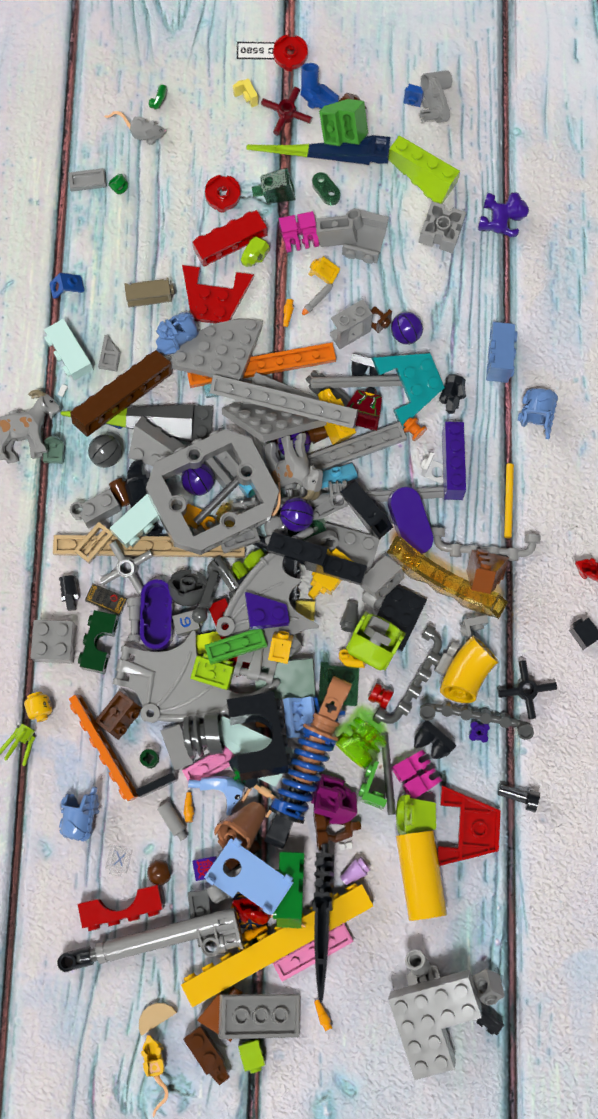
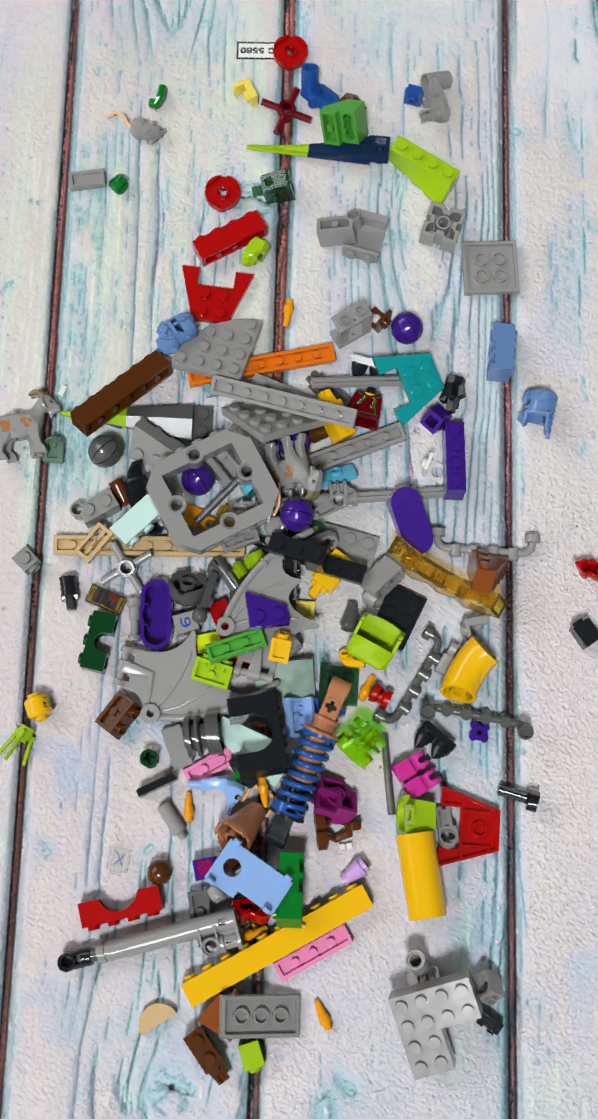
(27, 561): none -> light grey bracket
(53, 641): light grey brick -> none
(66, 282): blue bracket -> none
(67, 350): light aqua brick -> none
(77, 817): medium blue helmet -> none
(100, 742): orange plate -> none
(109, 356): light grey tile -> none
(149, 292): dark tan window -> none
(154, 1064): yellow animal -> none
(263, 790): none -> light orange piece
(304, 226): dark pink legs -> none
(309, 307): light grey piece -> none
(322, 906): black piece -> none
(324, 188): clear green plate -> none
(324, 269): yellow bracket -> none
(366, 510): black slope -> none
(366, 688): none -> light orange piece
(375, 798): bright green bracket -> none
(376, 630): light grey bracket -> none
(412, 427): orange wheel -> none
(435, 419): none -> dark purple brick
(444, 825): none -> light grey piece
(490, 268): none -> light grey plate
(509, 500): yellow bar -> none
(514, 208): dark purple animal -> none
(519, 690): black bar -> none

